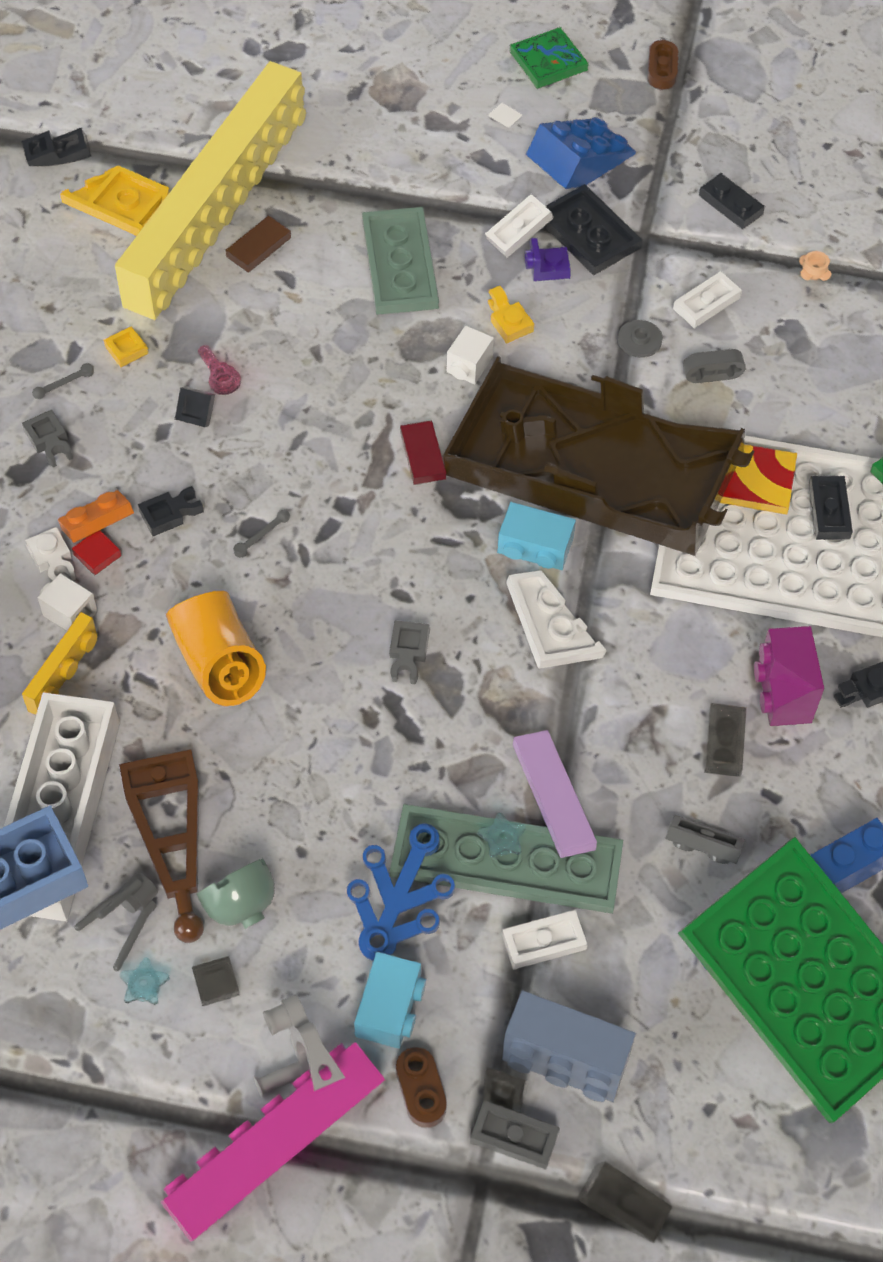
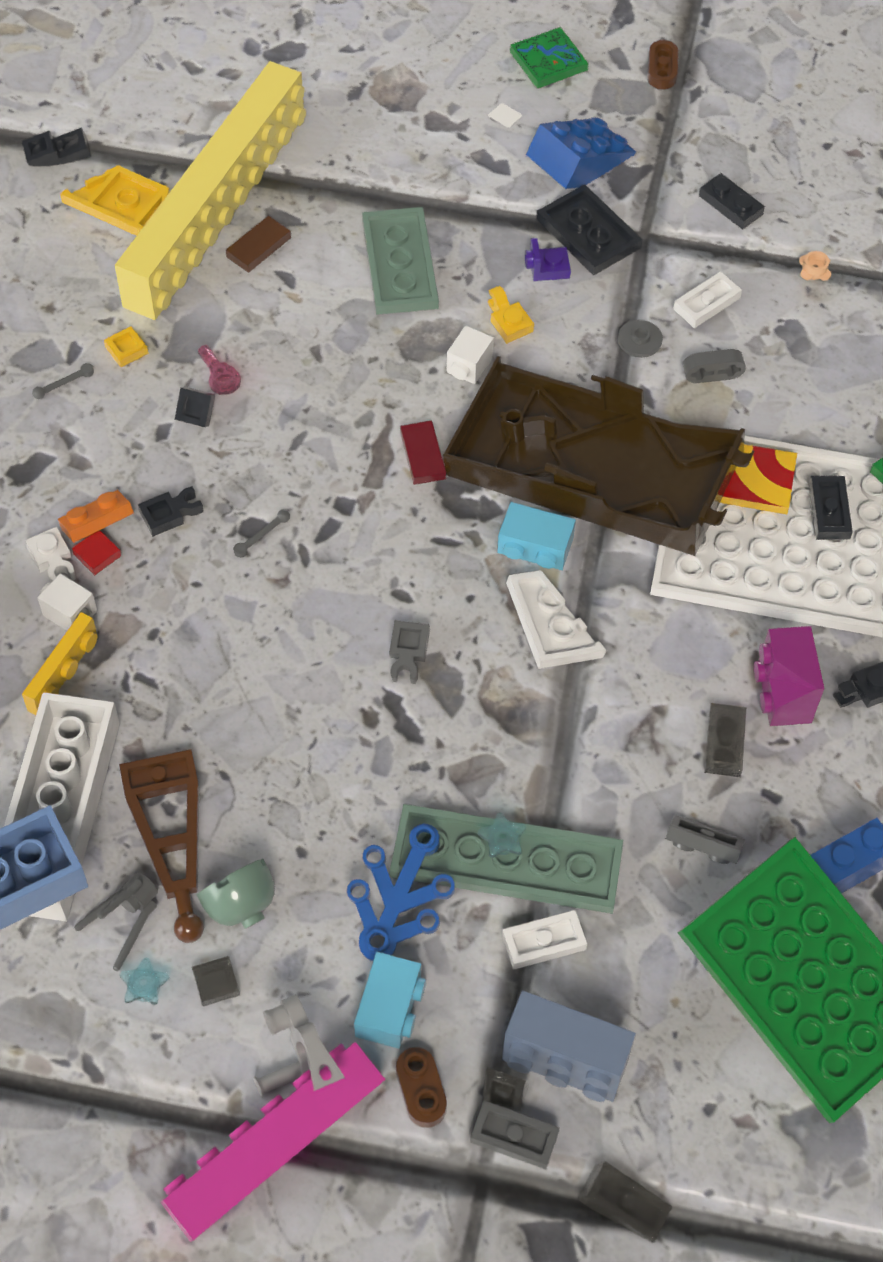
(47, 435): dark grey plate -> none
(217, 648): light orange brick -> none
(519, 225): white plate -> none
(554, 794): lavender tile -> none

